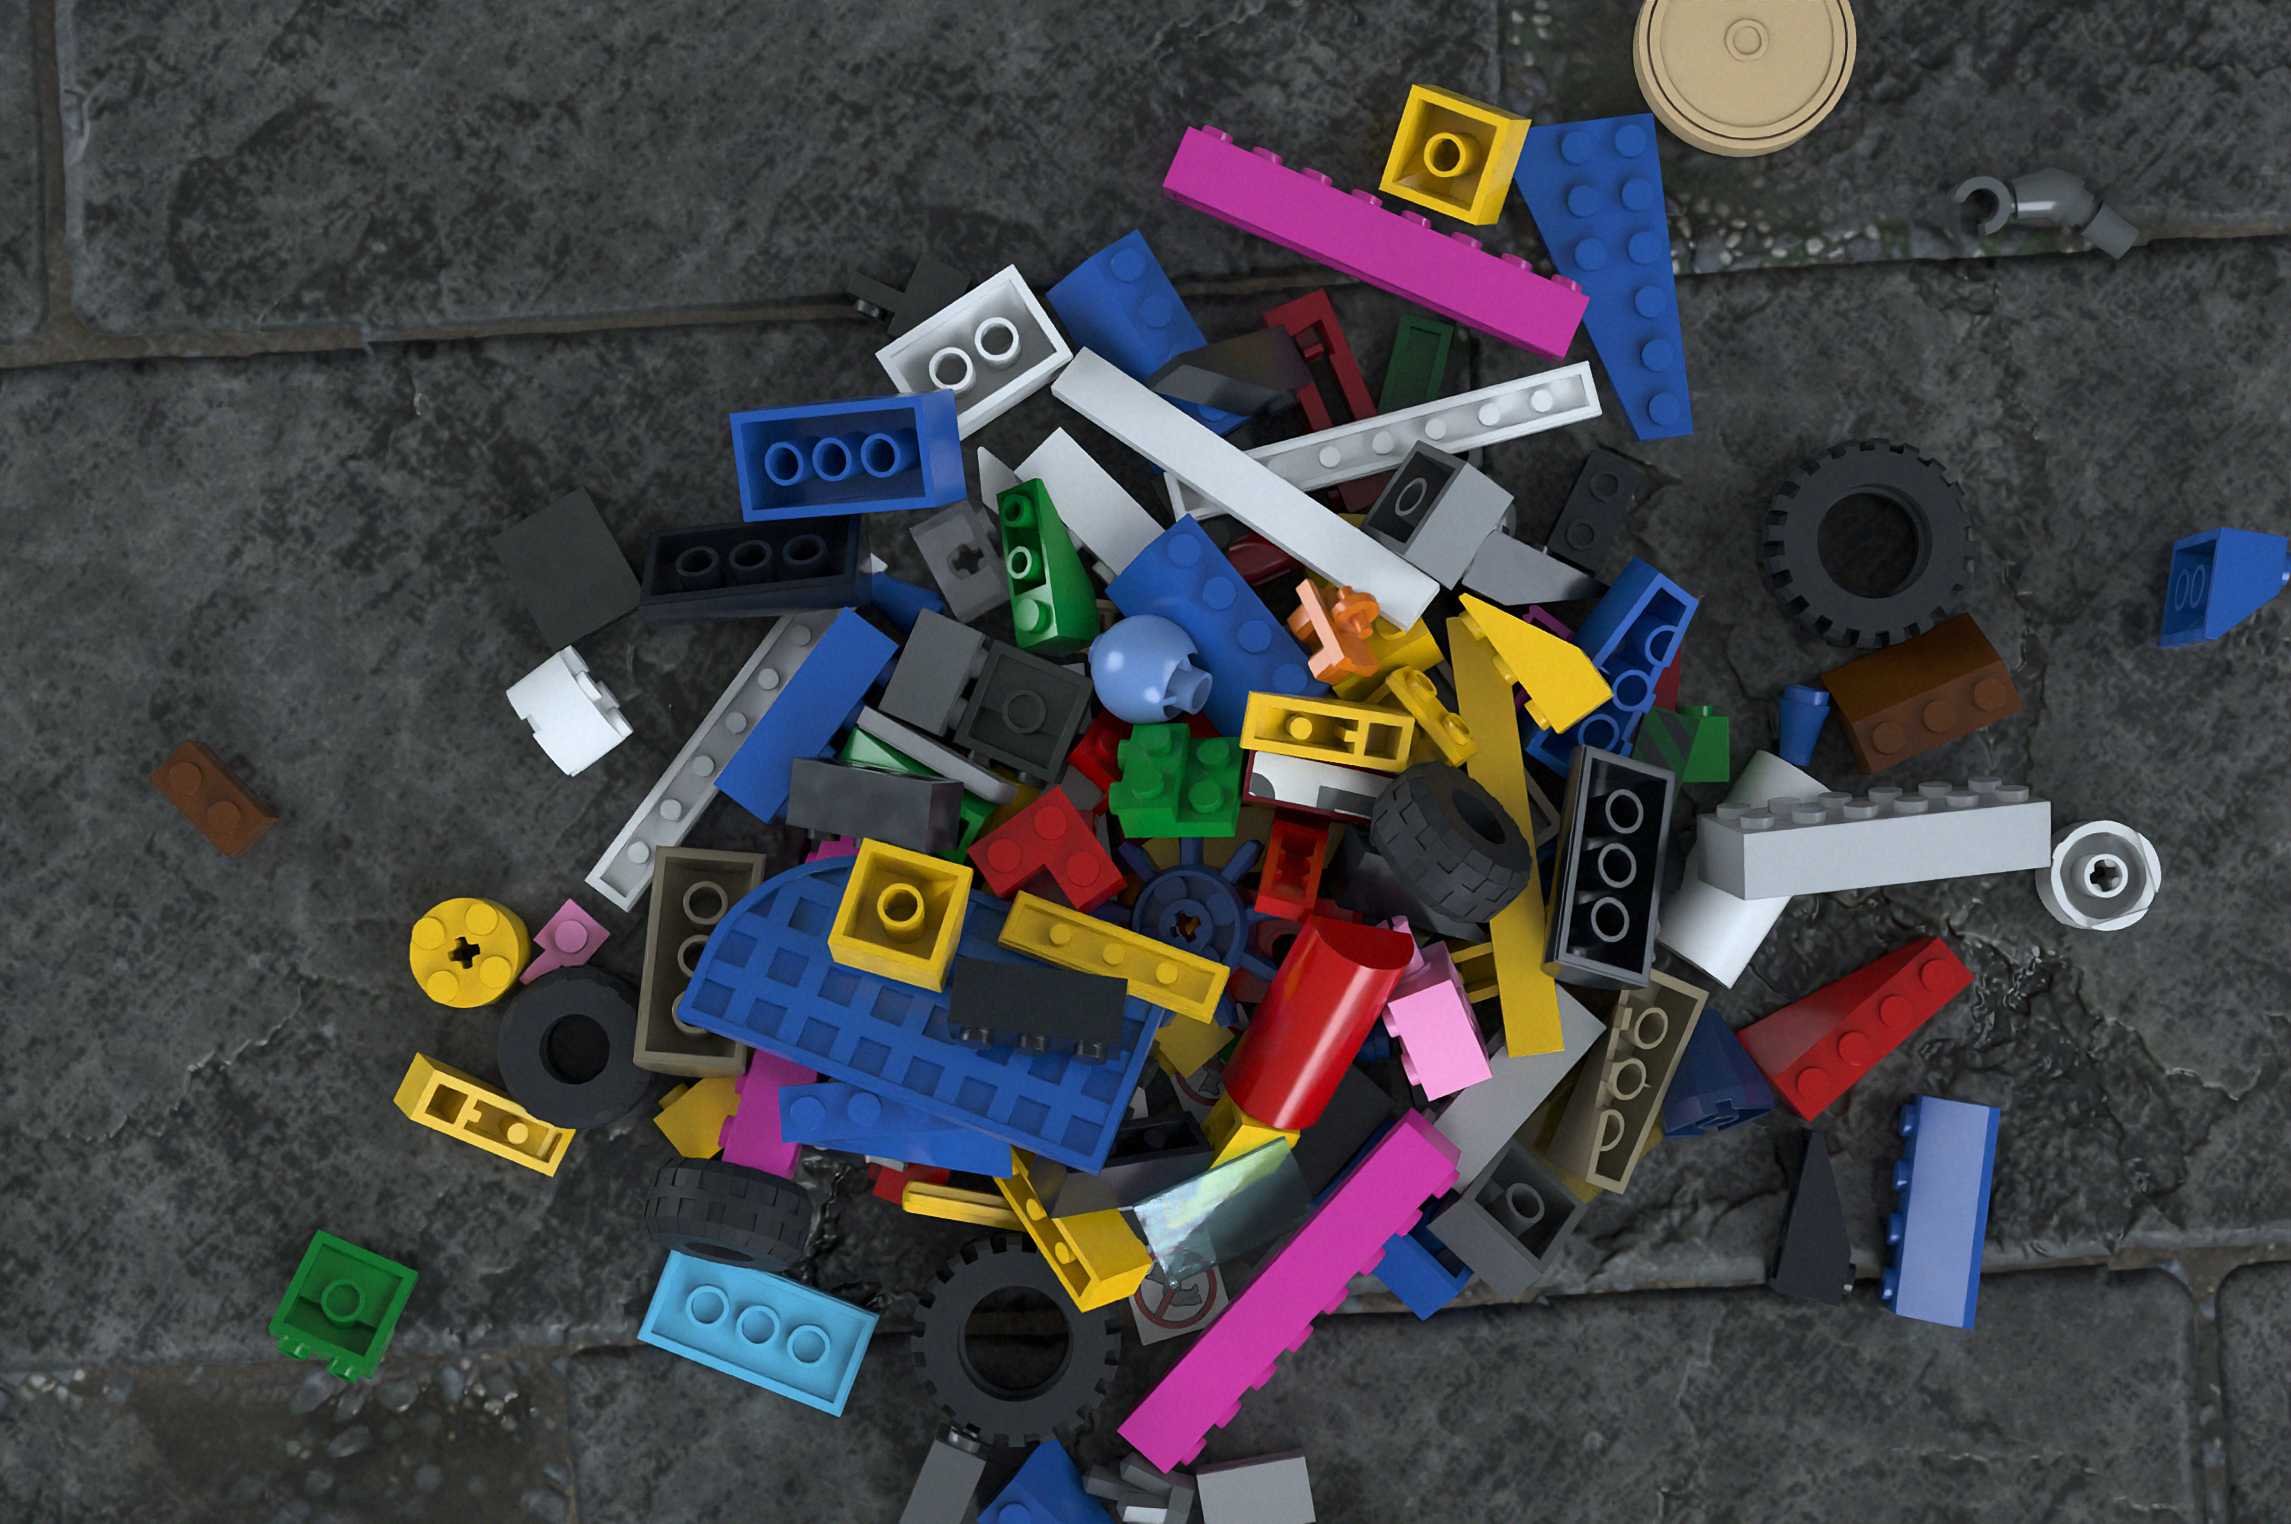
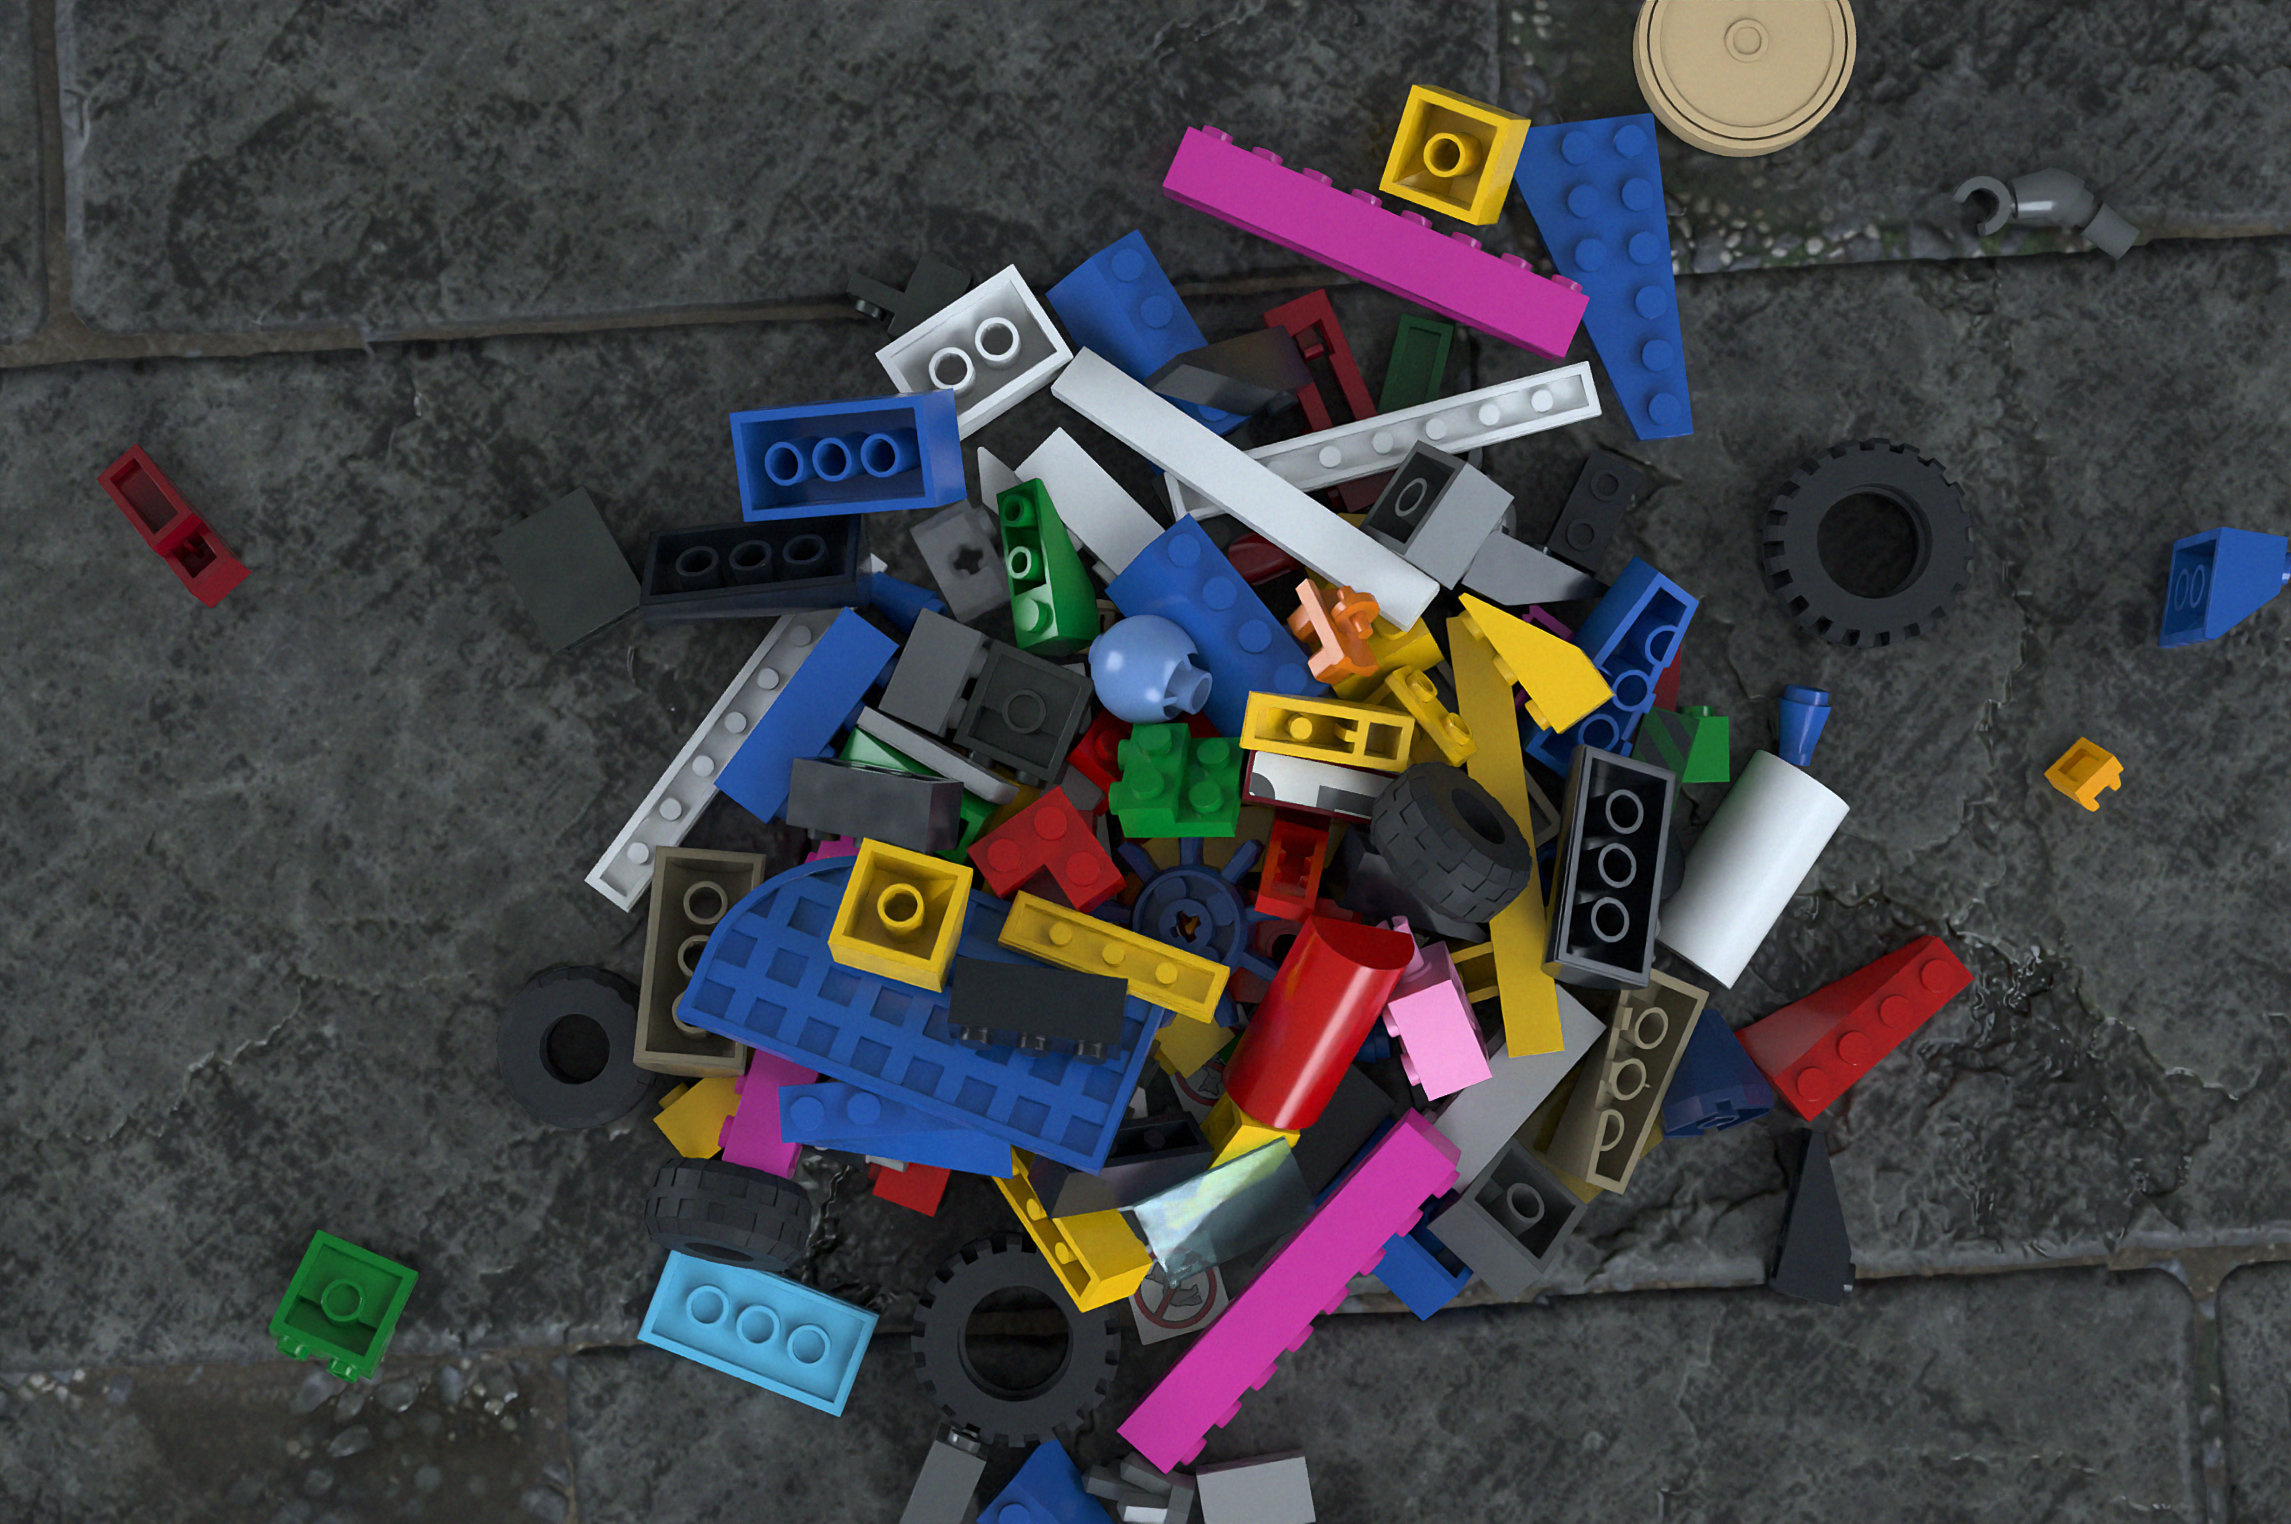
(173, 526): none -> dark red slope
(214, 798): reddish brown brick -> none
(448, 930): yellow brick -> none
(479, 1115): yellow slope -> none
(568, 940): bright pink plate -> none
(569, 712): white brick -> none
(960, 1205): yellow axle -> none
(1873, 838): brick -> none
(1919, 694): reddish brown slope -> none
(1940, 1209): slope -> none
(2085, 773): none -> light orange tile
(2119, 896): white brick -> none

